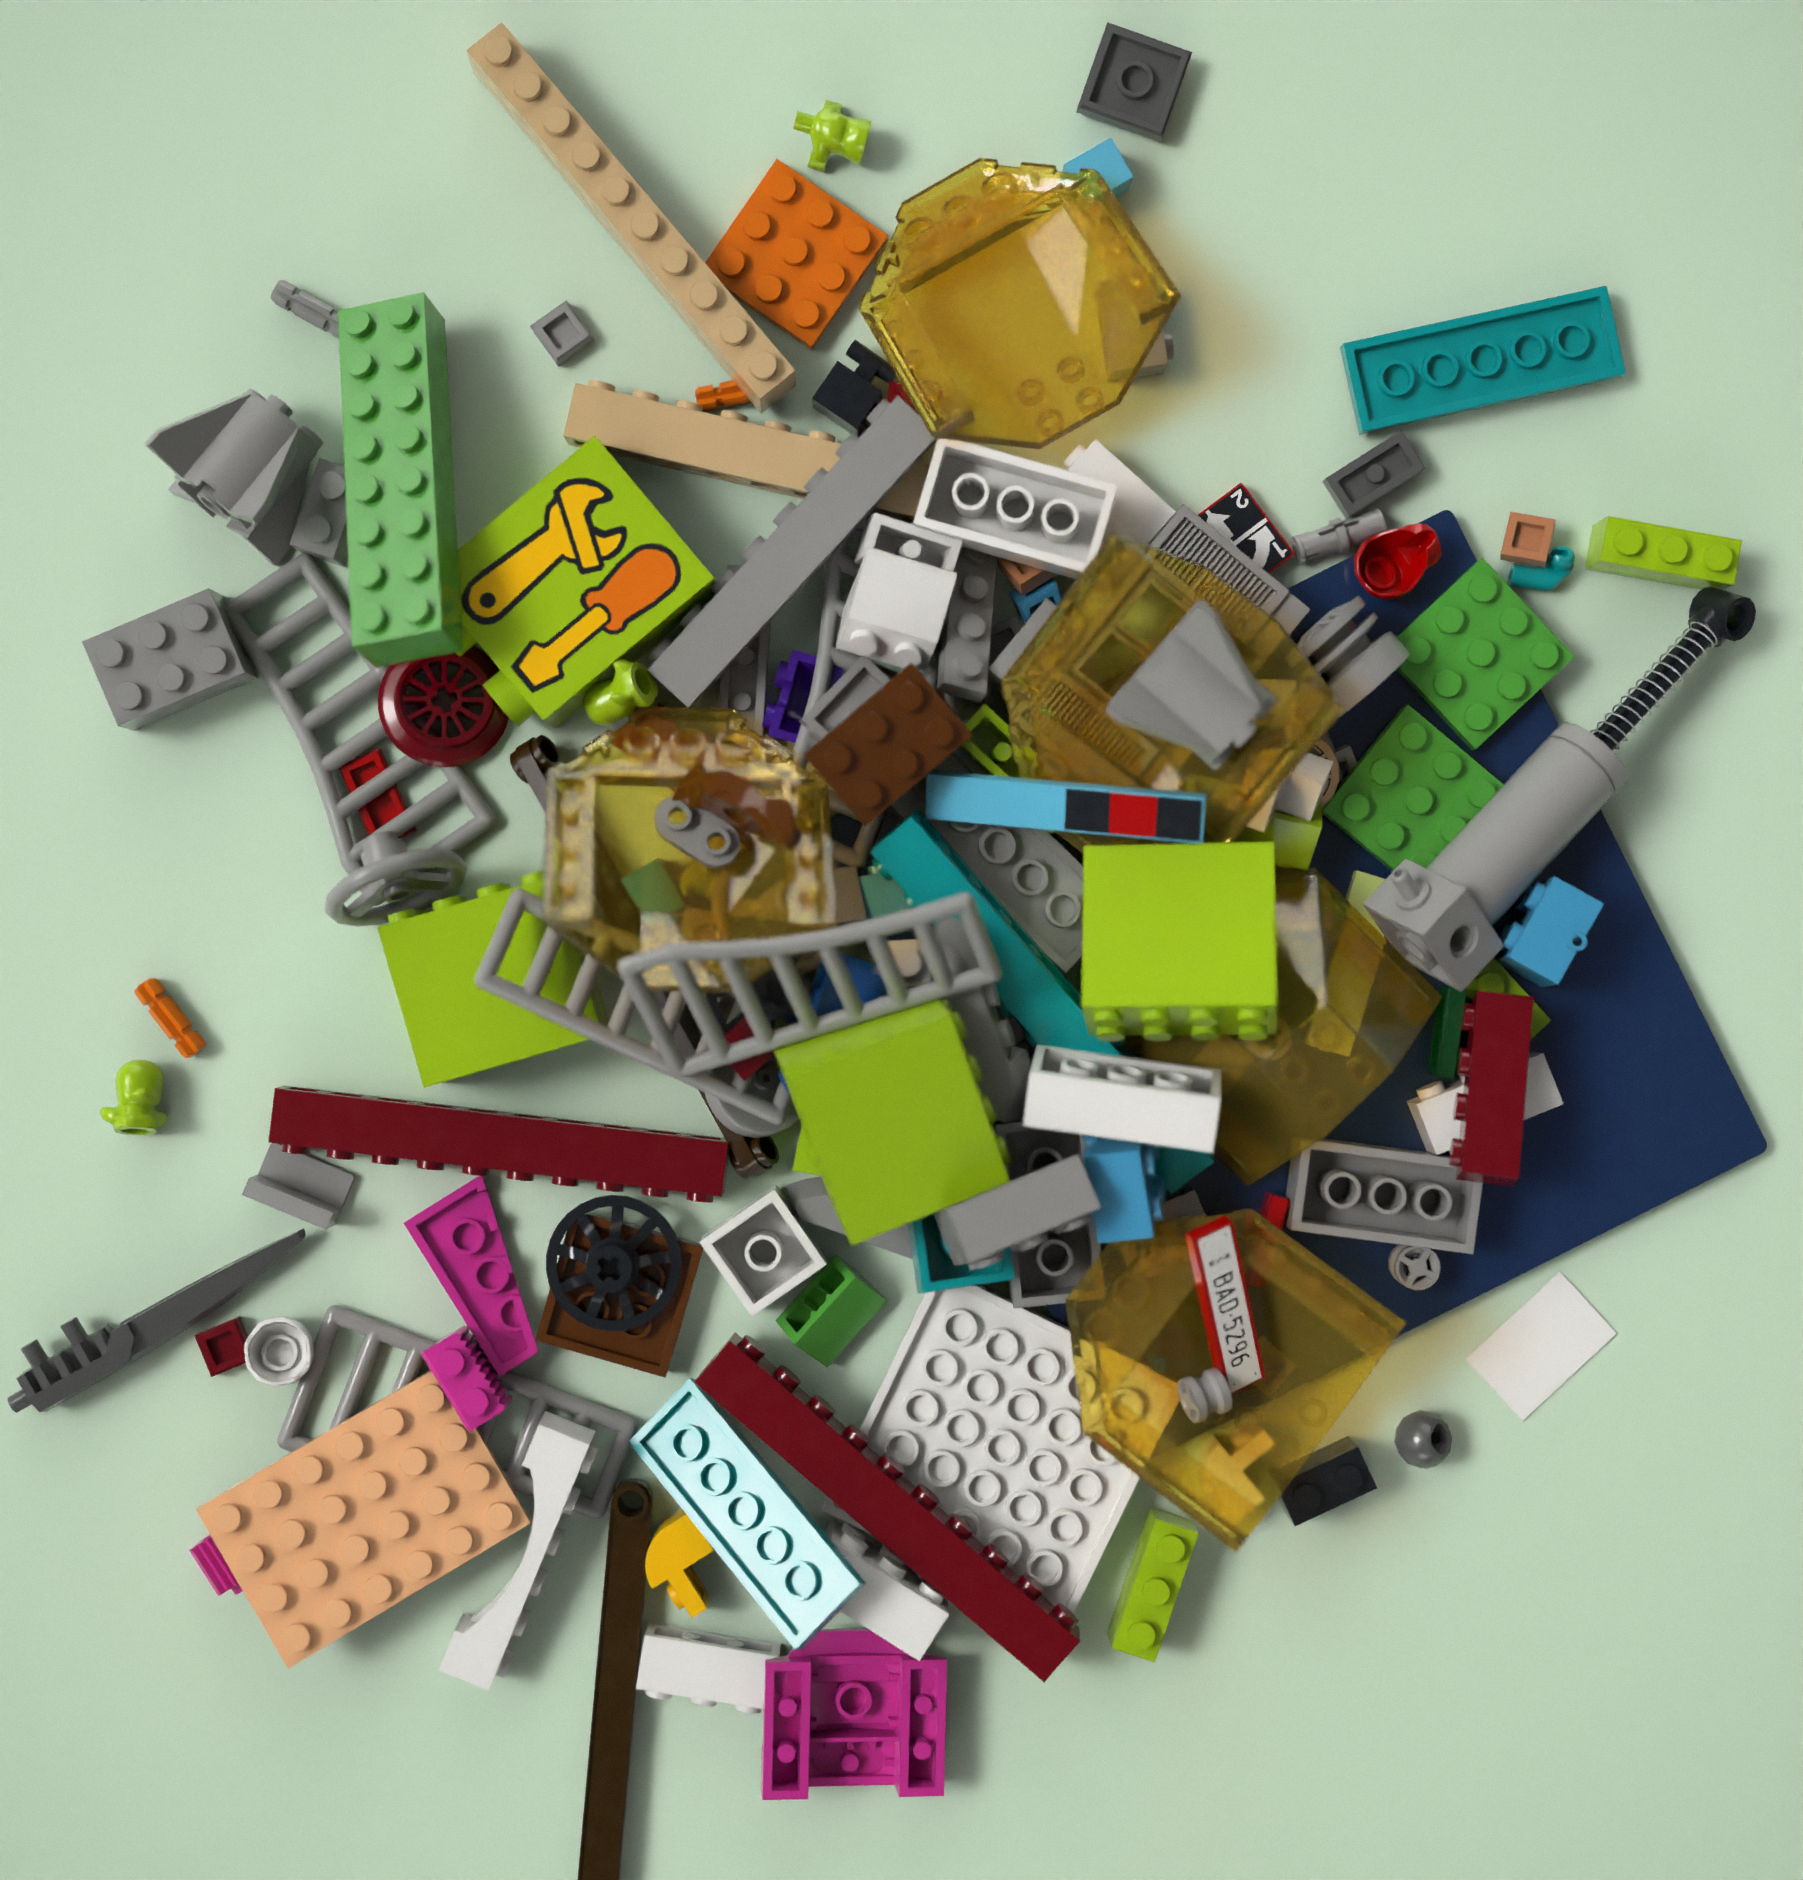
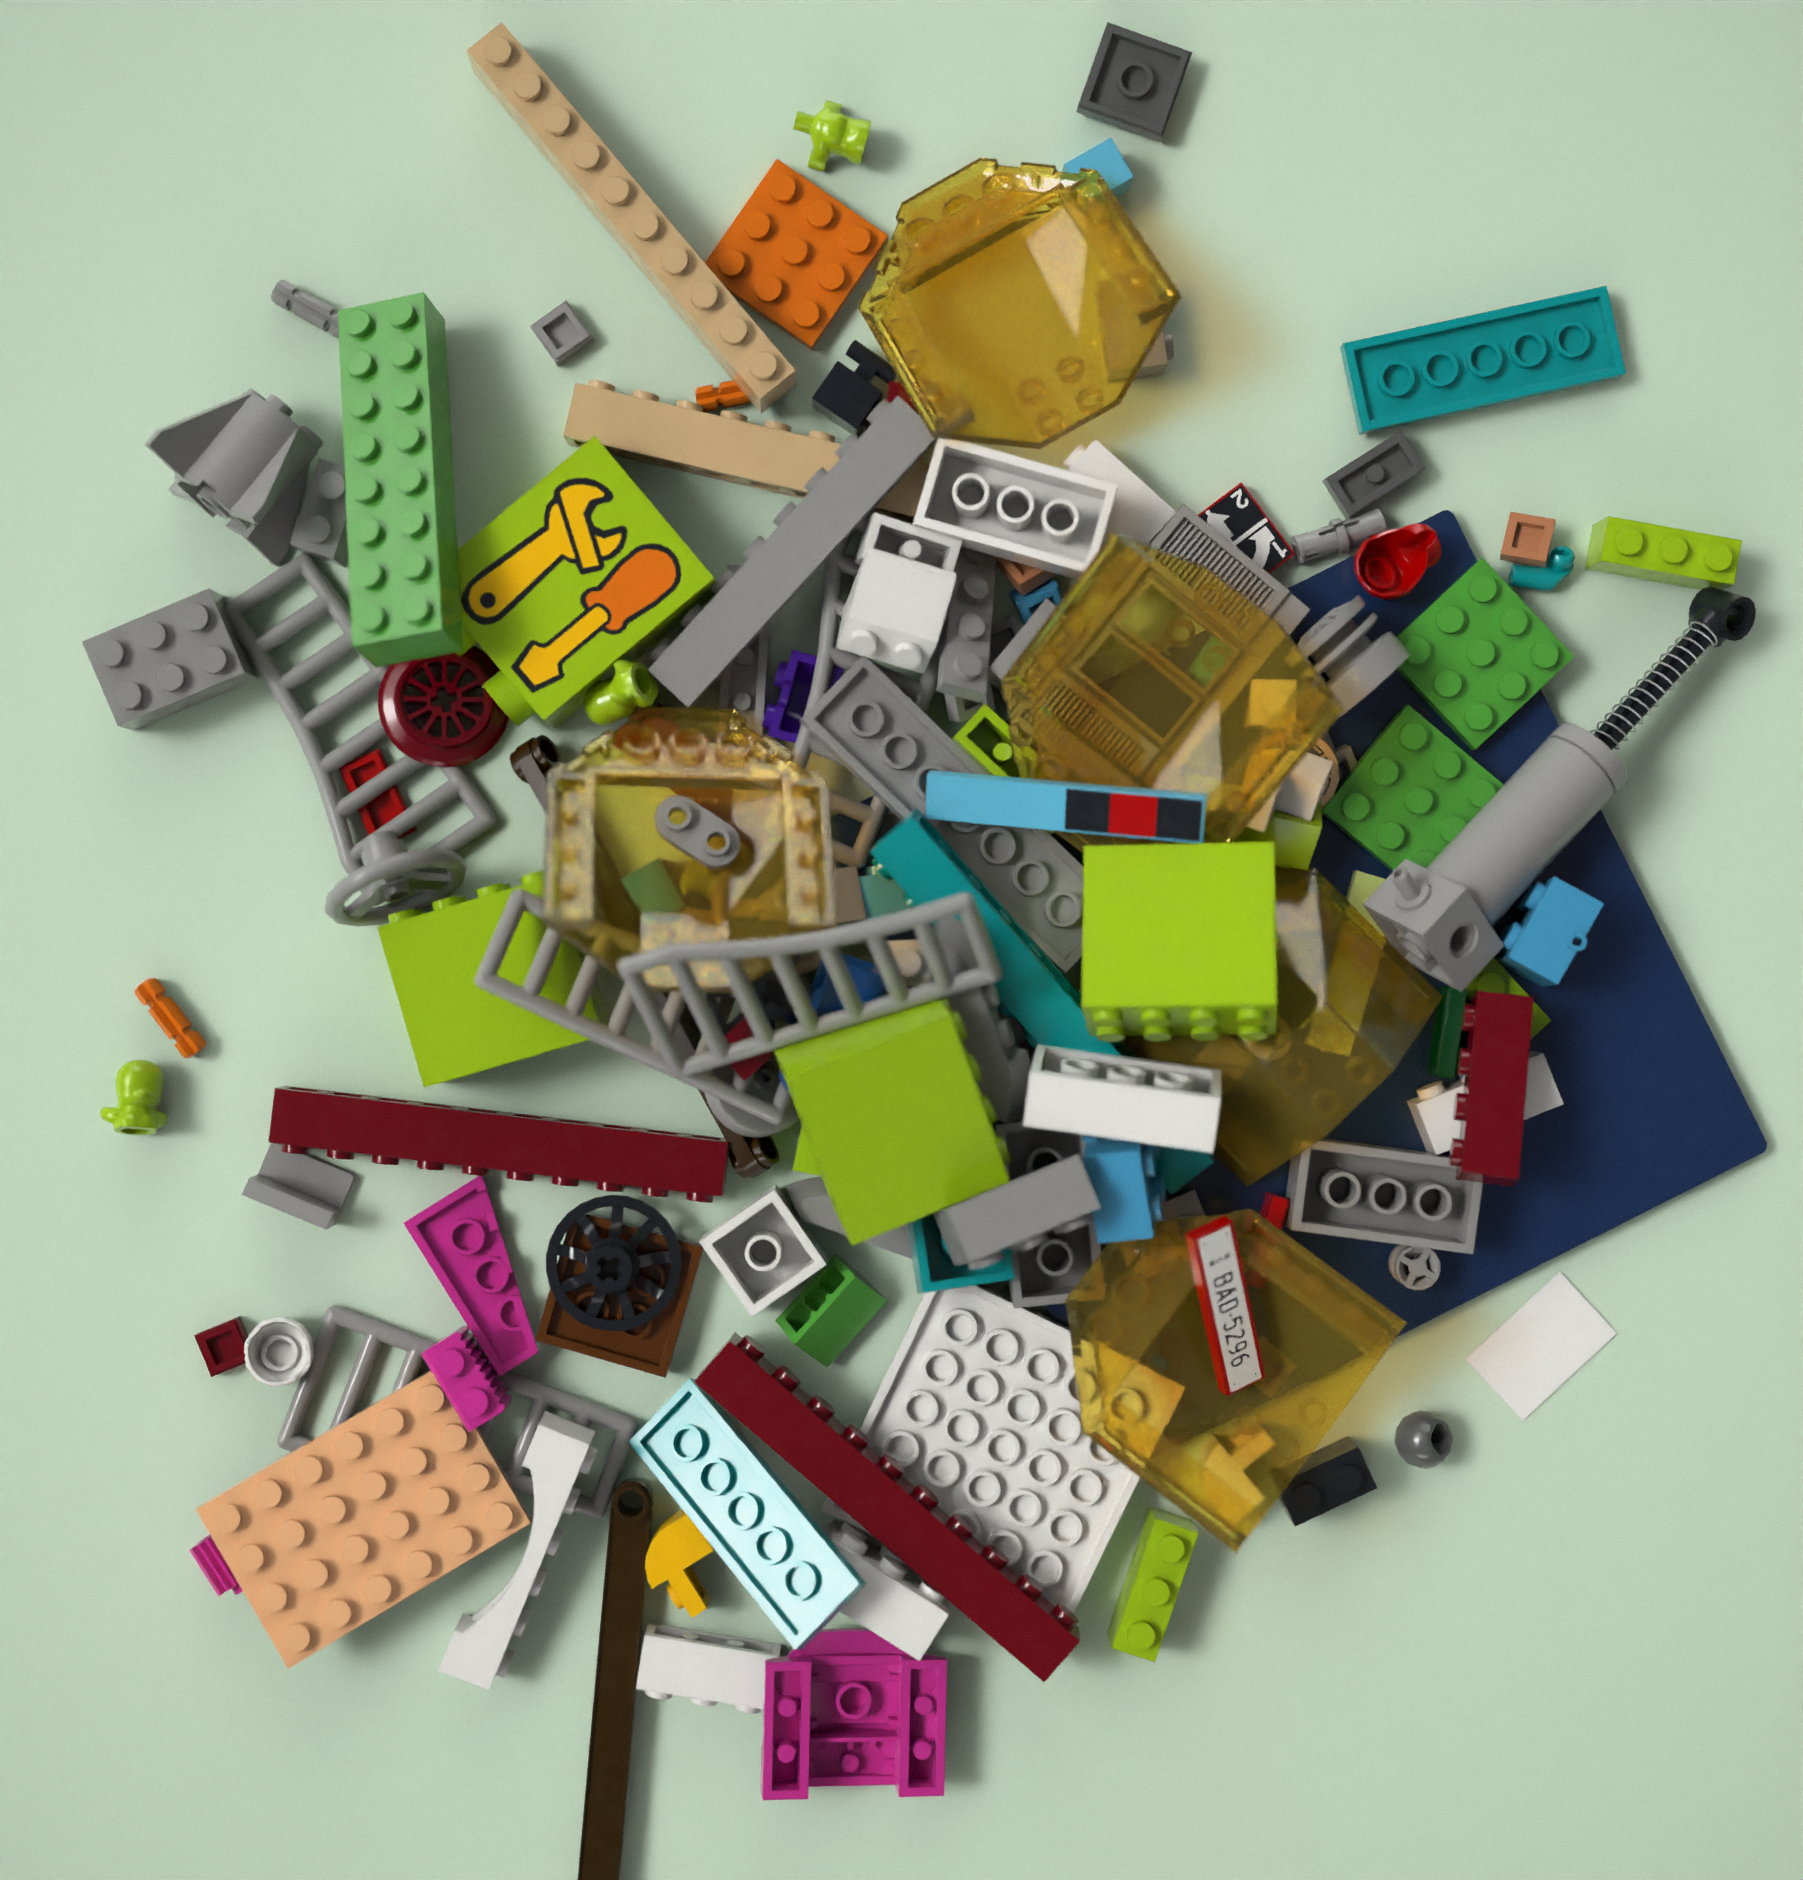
(109, 1350): dark grey piece -> none
(739, 805): reddish brown piece -> none
(887, 744): reddish brown brick -> none
(1194, 690): light grey brick -> none
(1204, 1395): light grey wheel -> none

